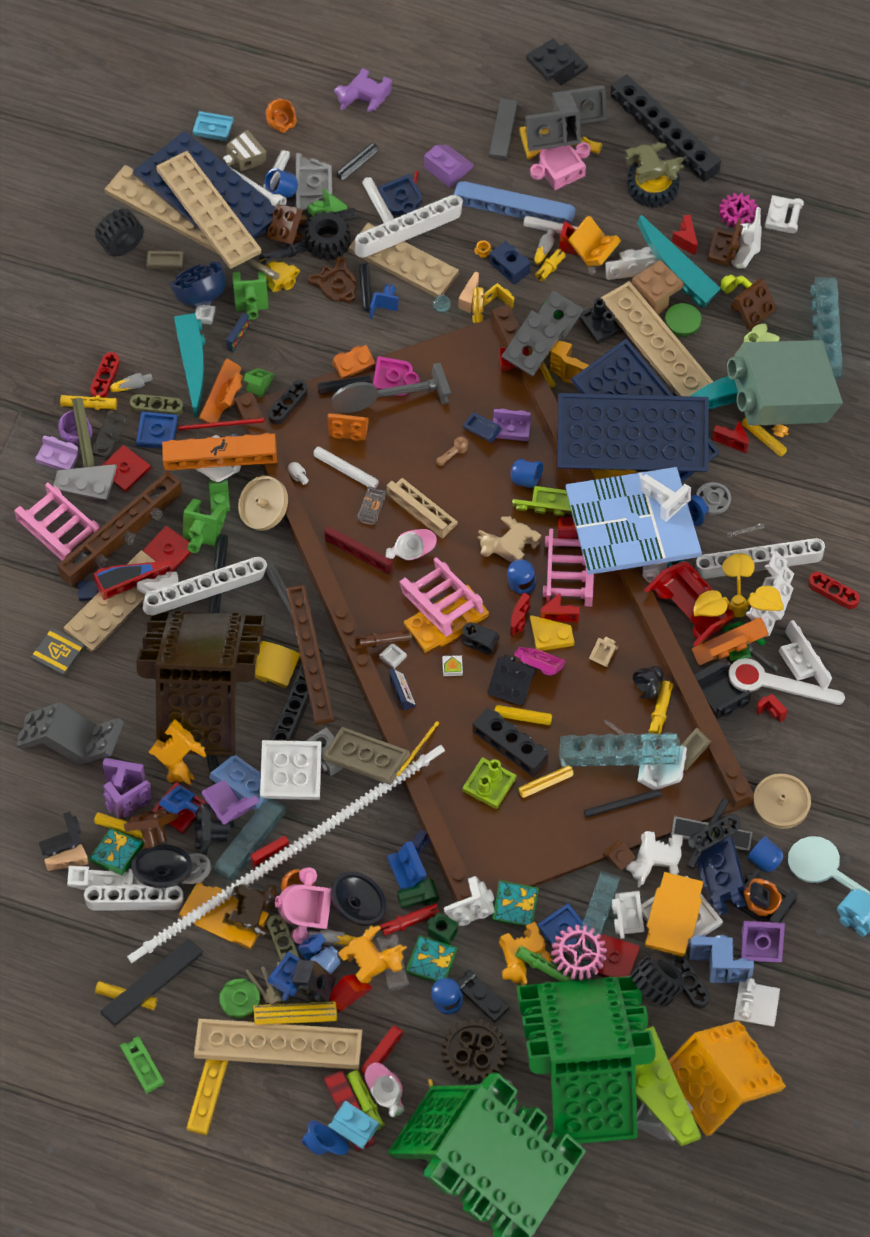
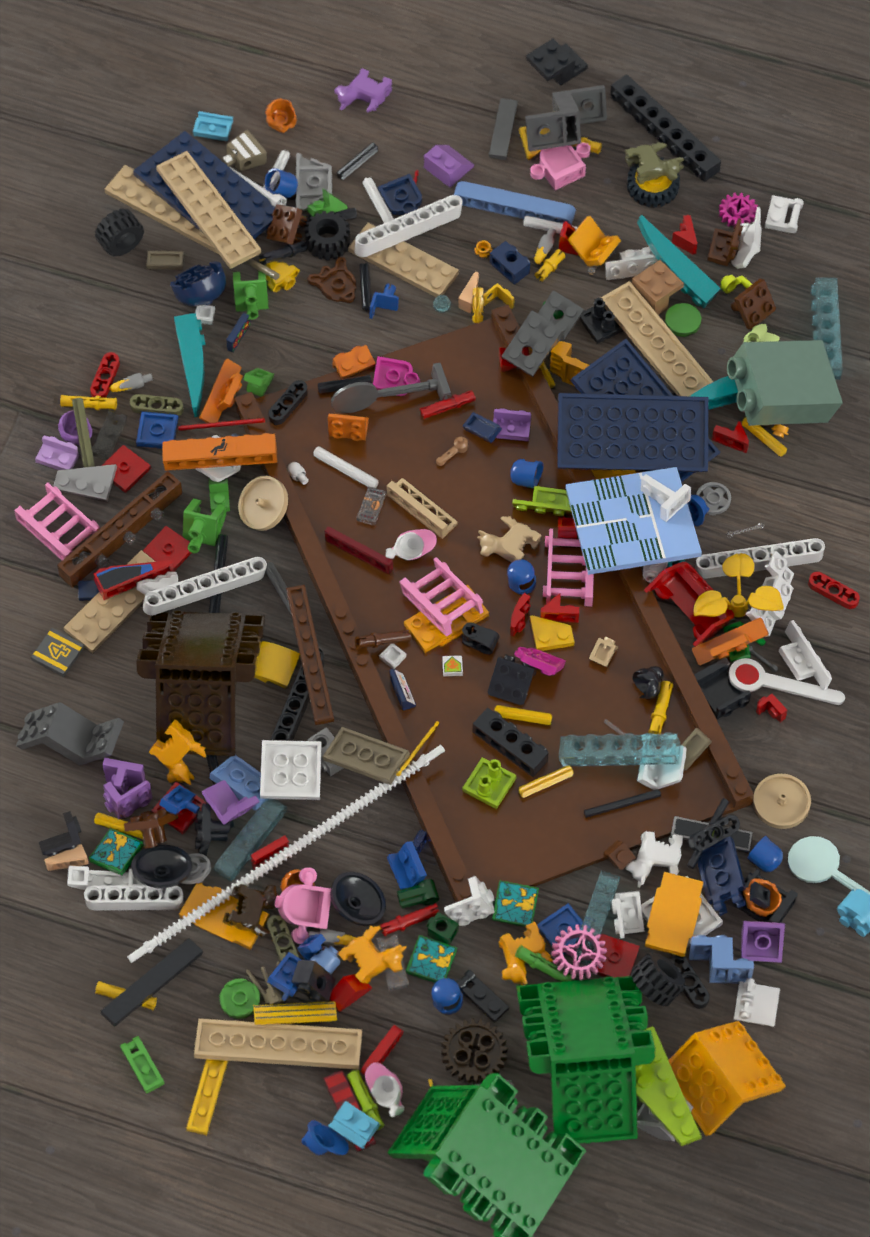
(455, 401): none -> red pin

